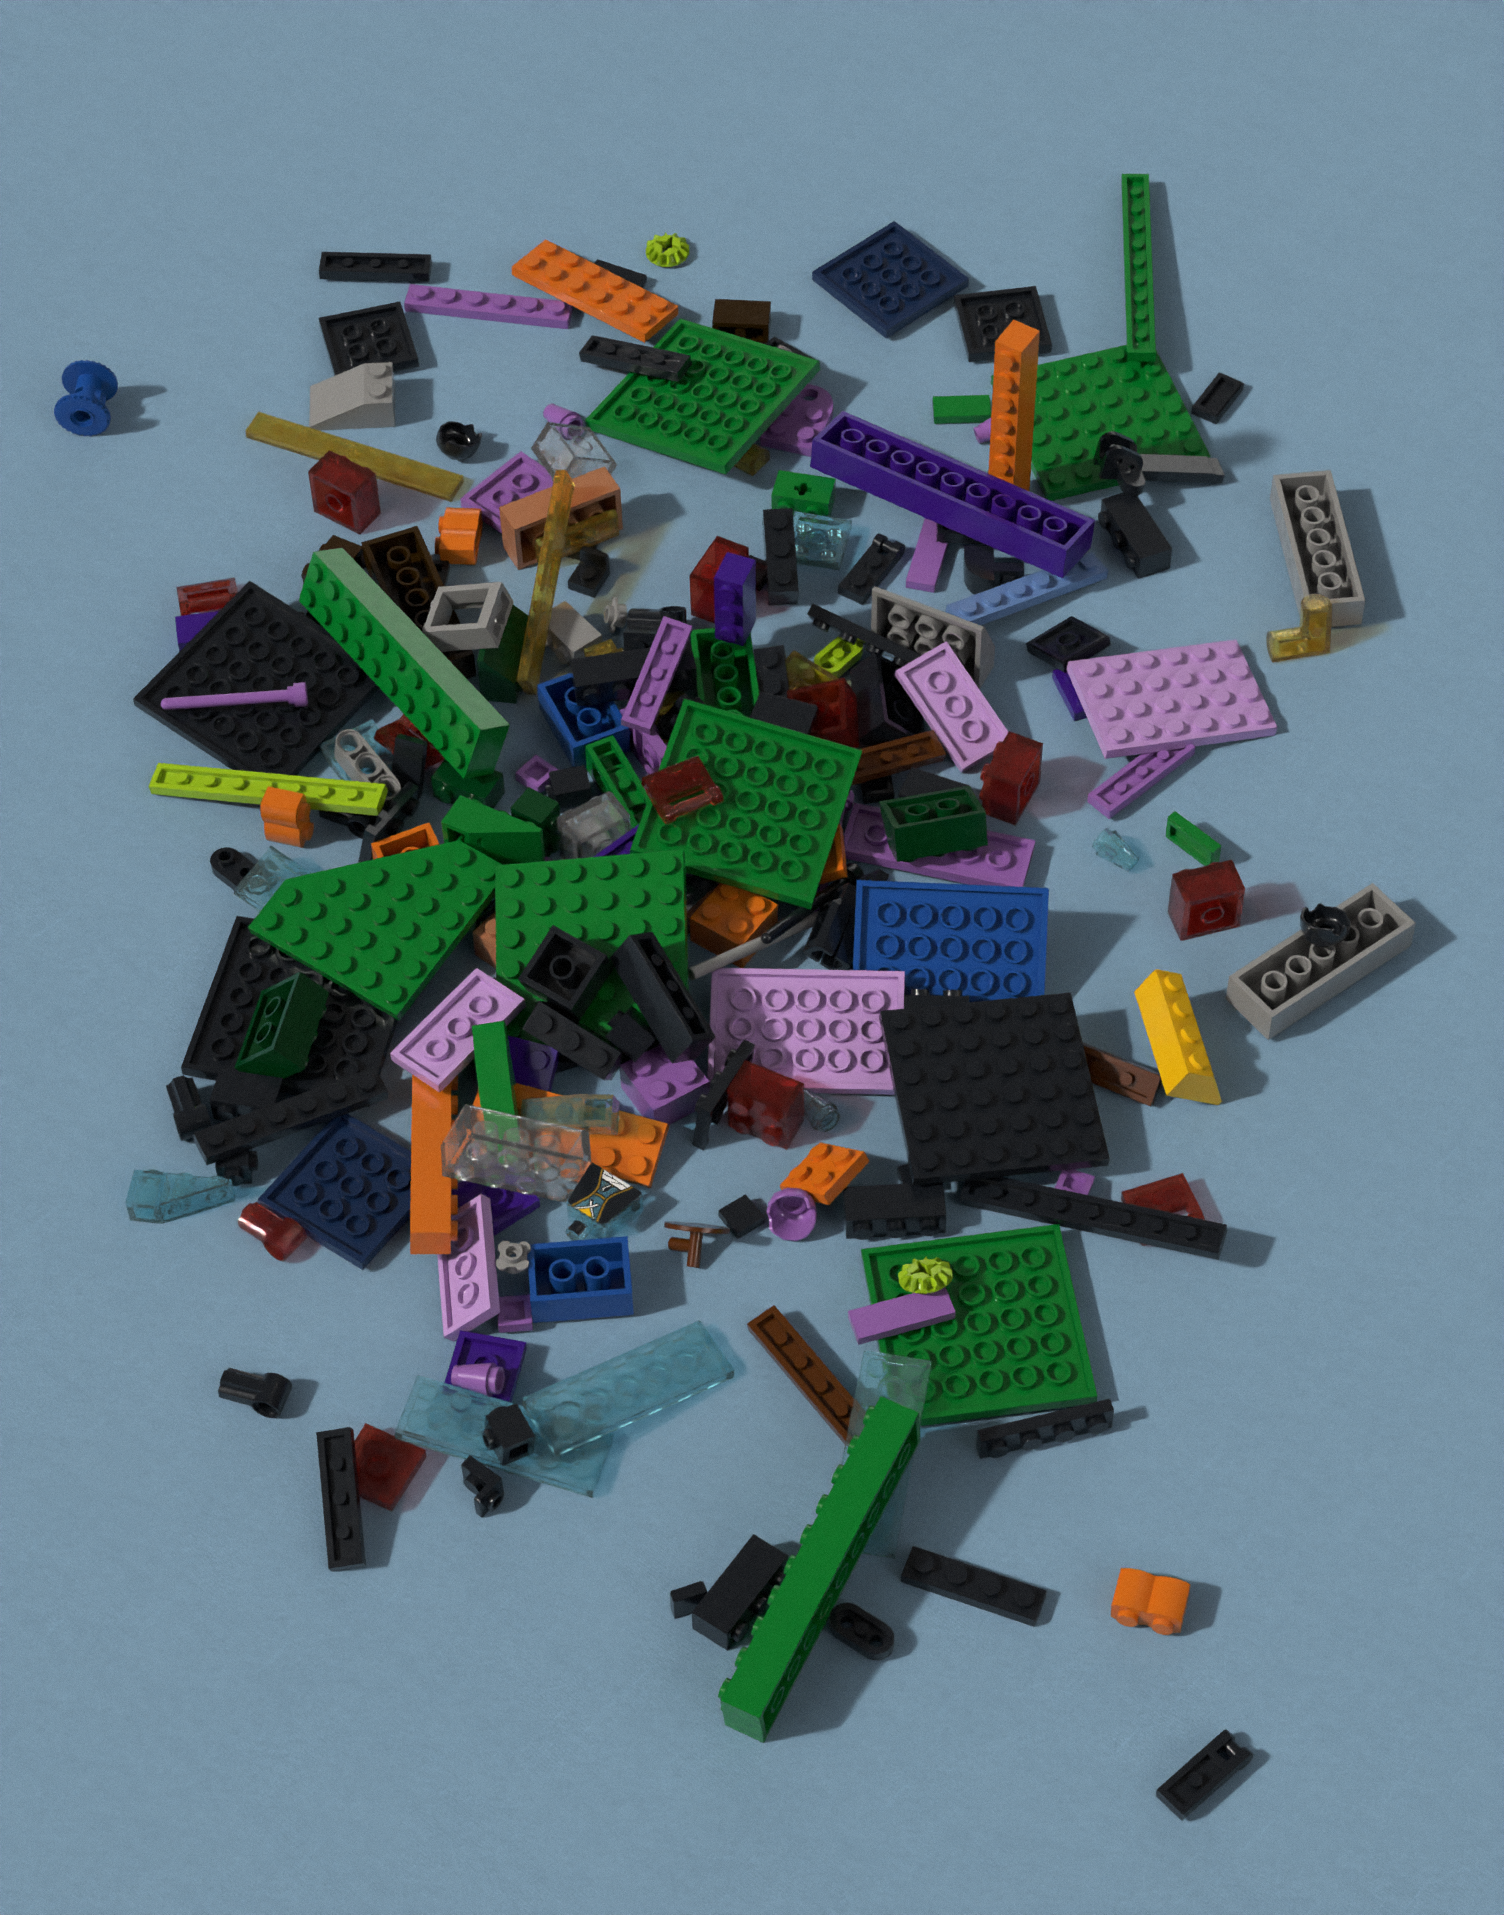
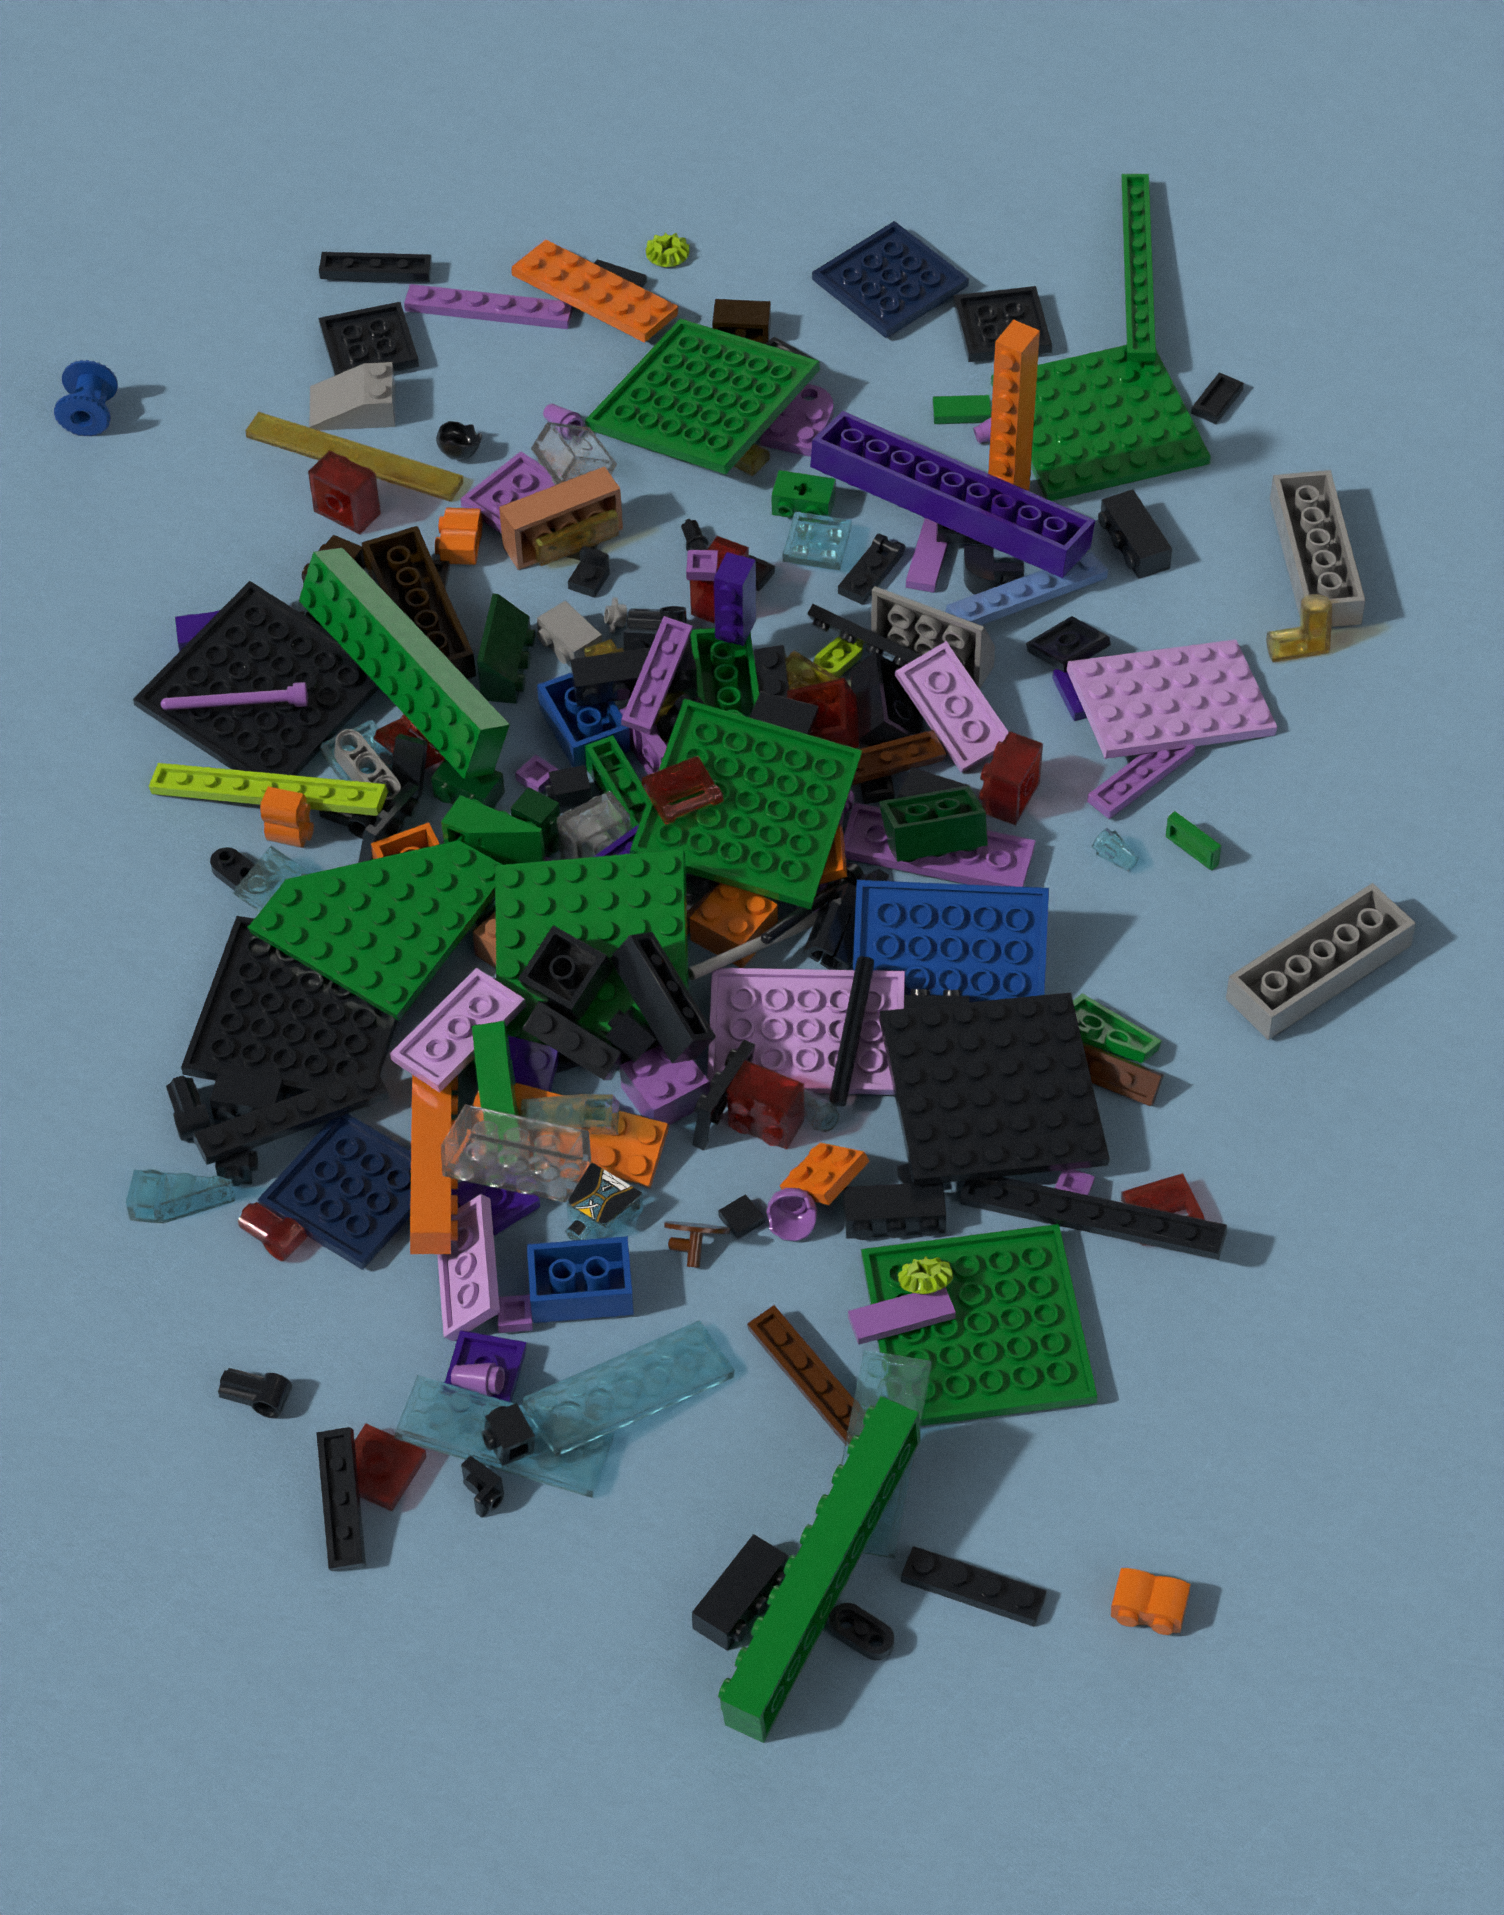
(206, 595): clear red plate -> none
(283, 1028): dark green slope -> none
(480, 635): light grey window -> none
(513, 1264): light grey plate -> none
(545, 582): clear yellow tile -> none
(635, 358): black plate -> none
(686, 1599): black tile -> none
(694, 536): none -> black axle
(701, 565): none -> medium lavender plate
(780, 556): black brick -> none
(851, 1031): none -> black axle
(1044, 1428): black plate -> none
(1113, 1032): none -> green wing
(1118, 452): black piece -> none
(1176, 1038): yellow slope -> none
(1203, 1775): black plate -> none
(1206, 900): clear red brick -> none
(1324, 925): black hair -> none

